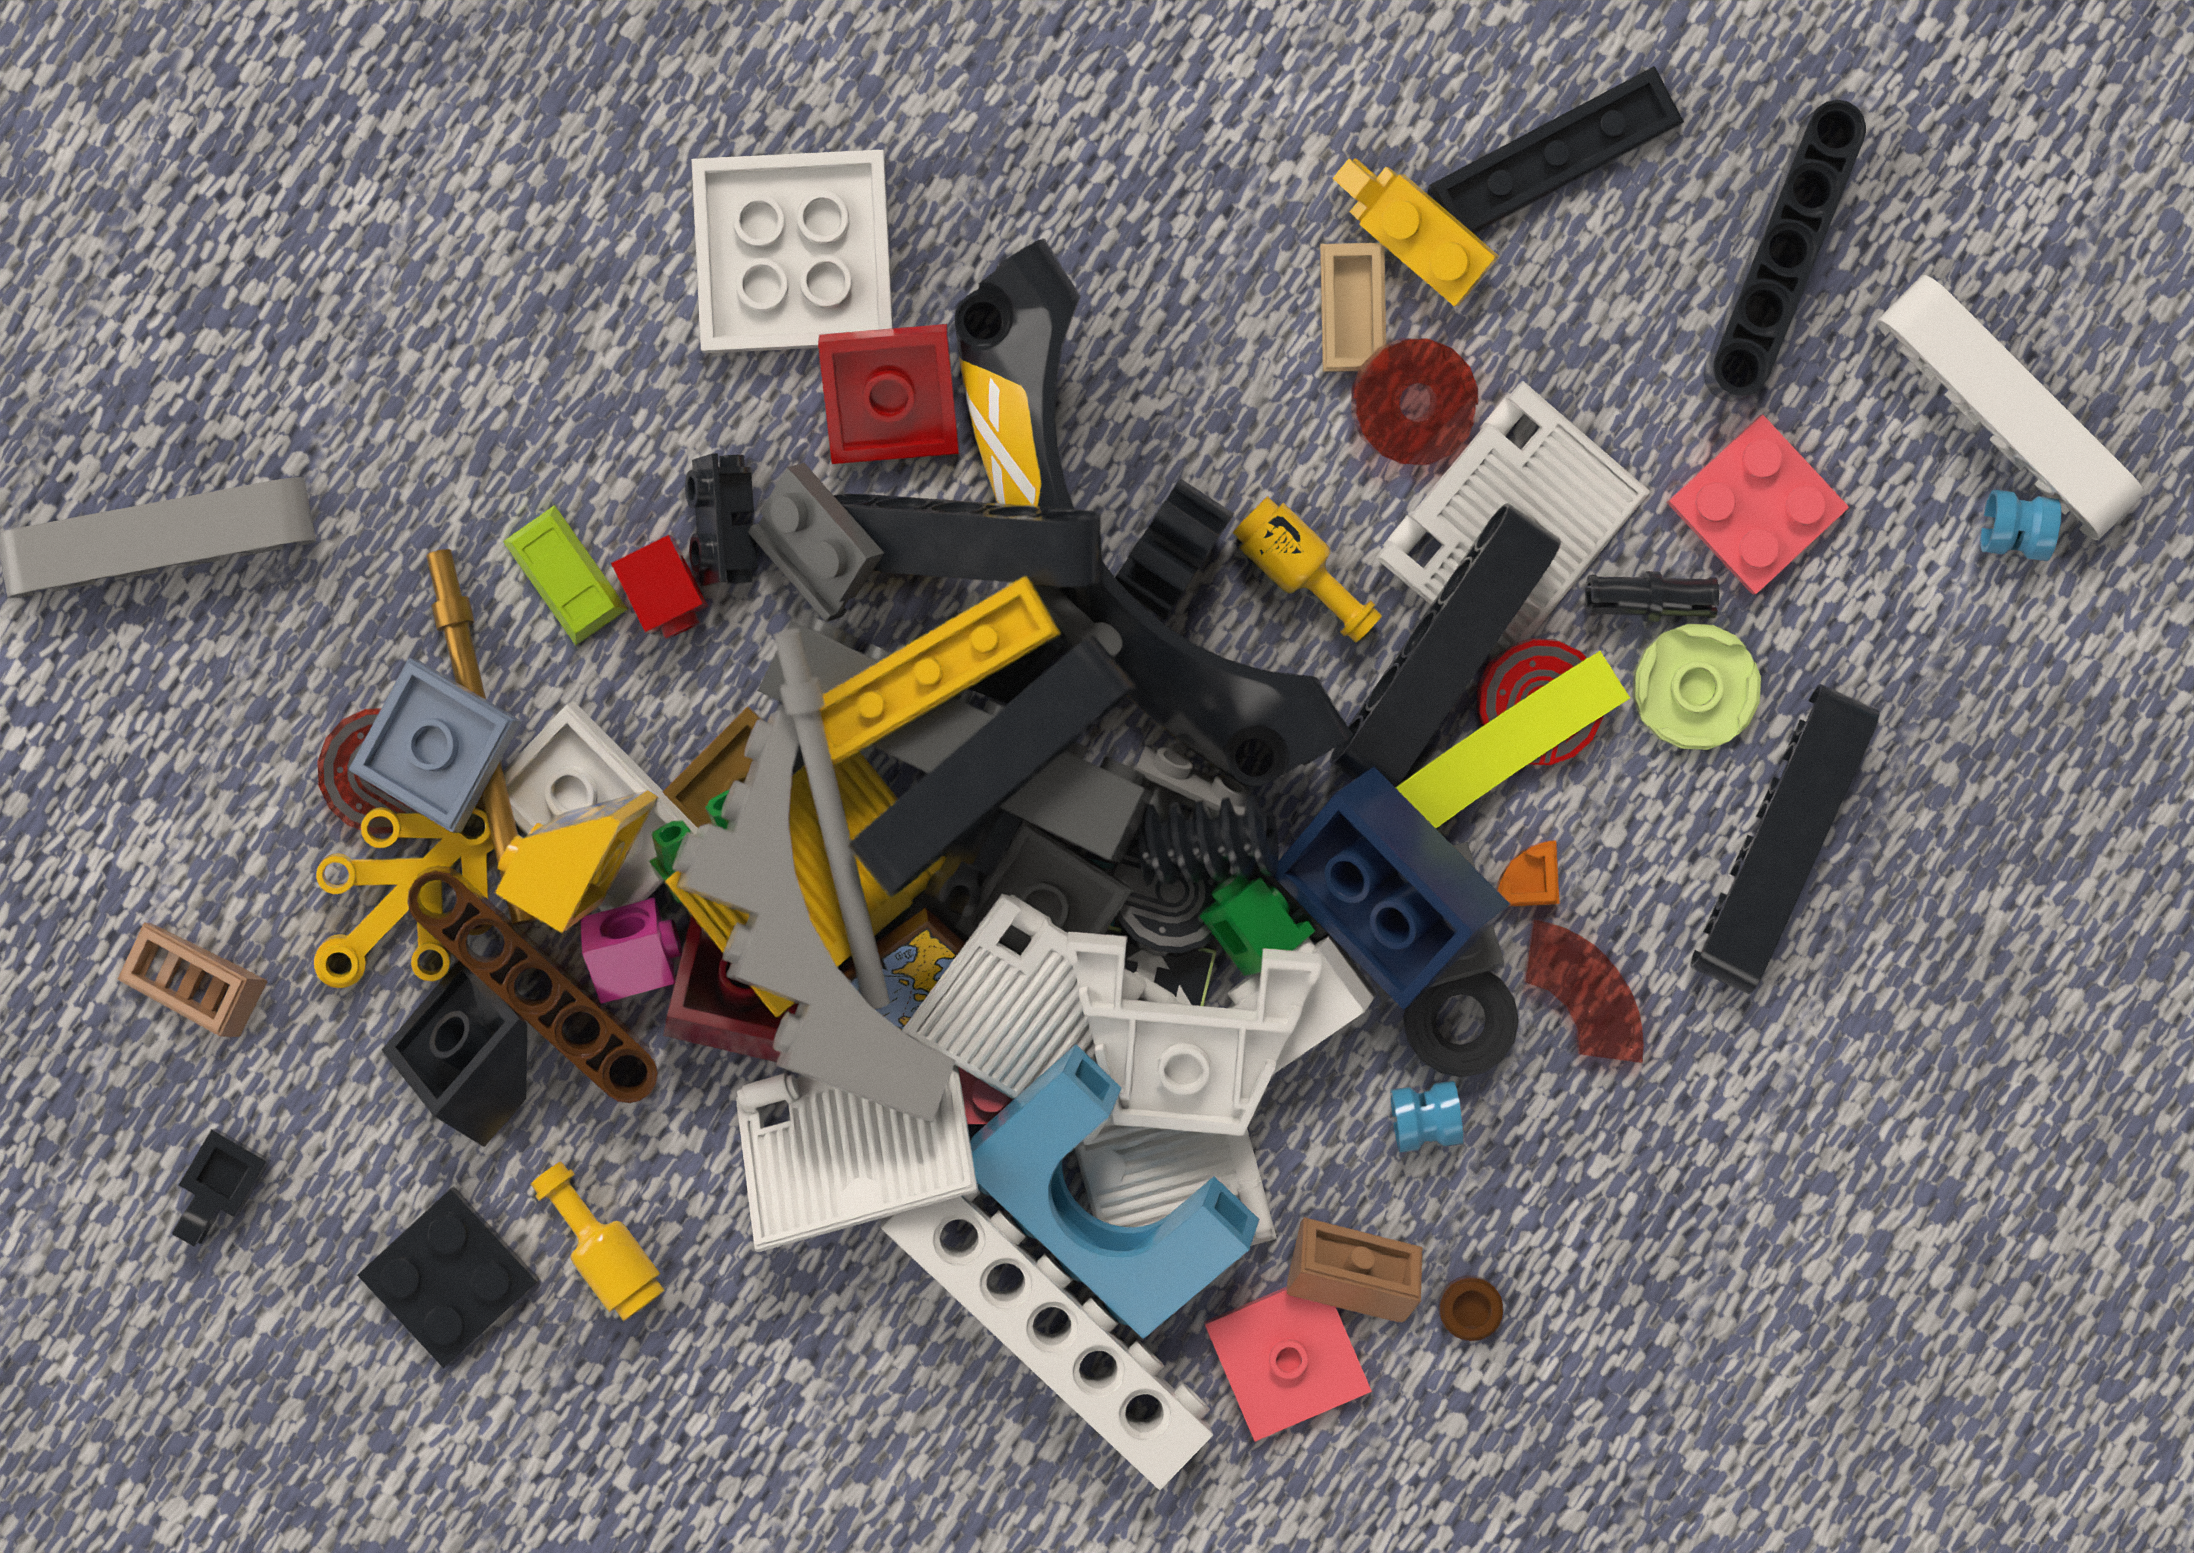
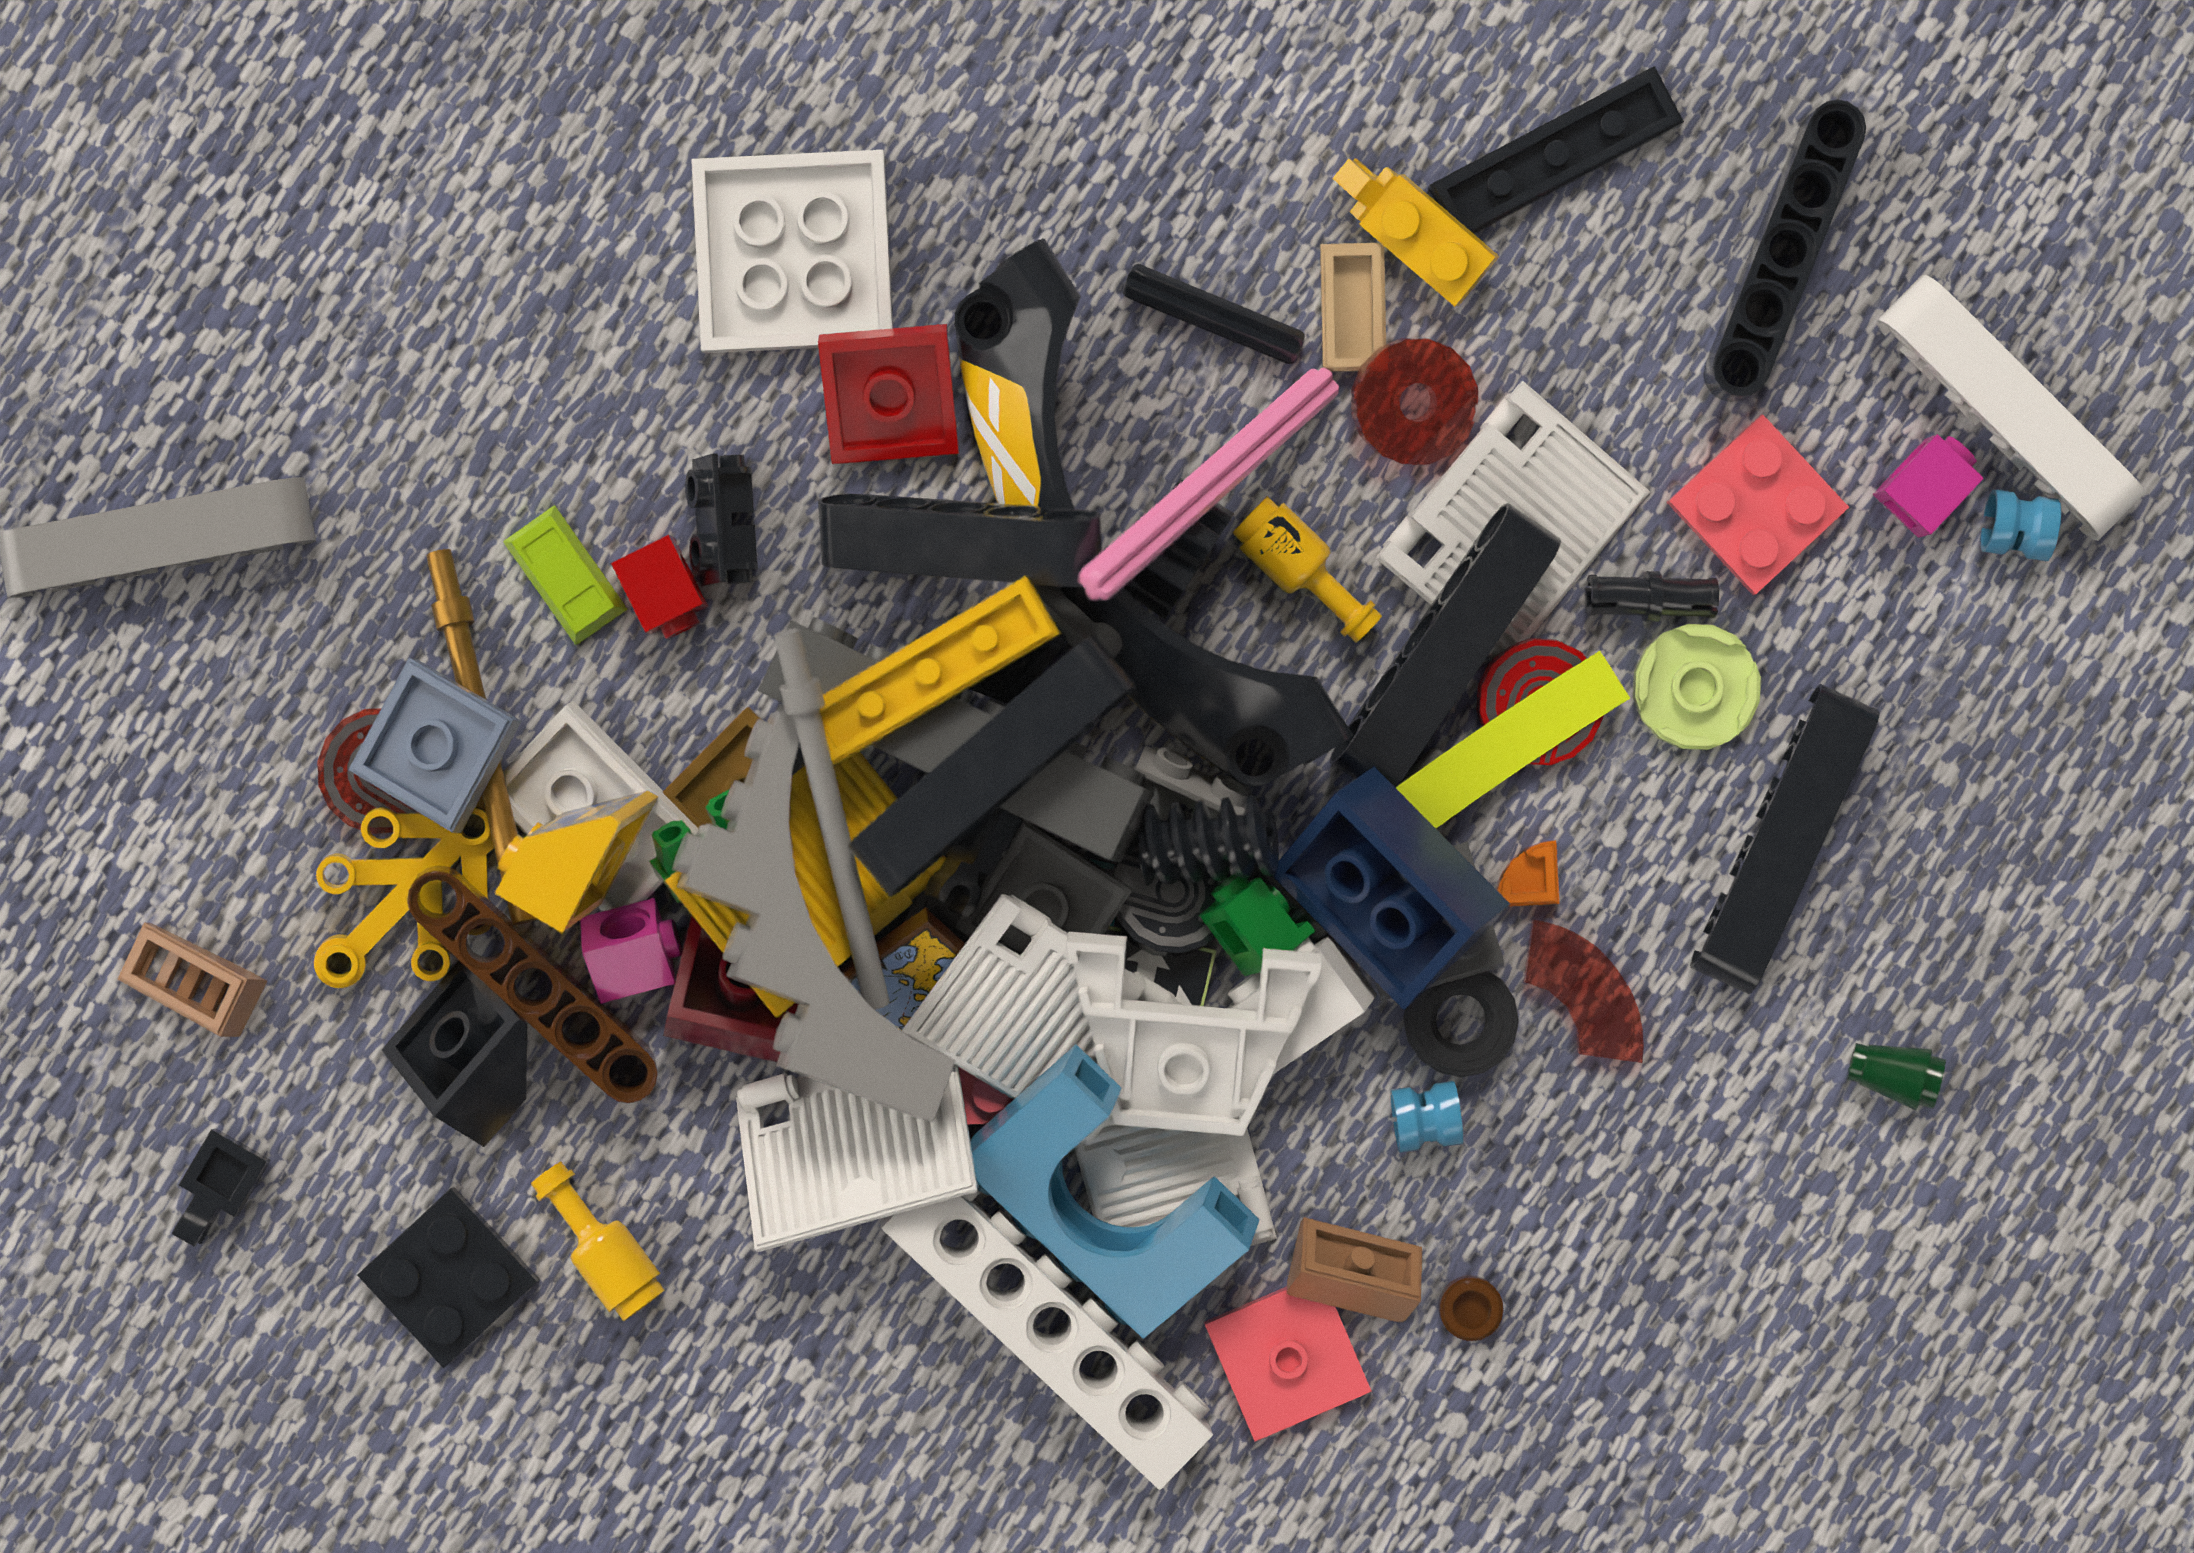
(815, 542): dark grey plate -> none
(1208, 484): none -> bright pink axle
(1213, 314): none -> black axle
(1898, 1073): none -> dark green cone
(1929, 484): none -> dark pink brick

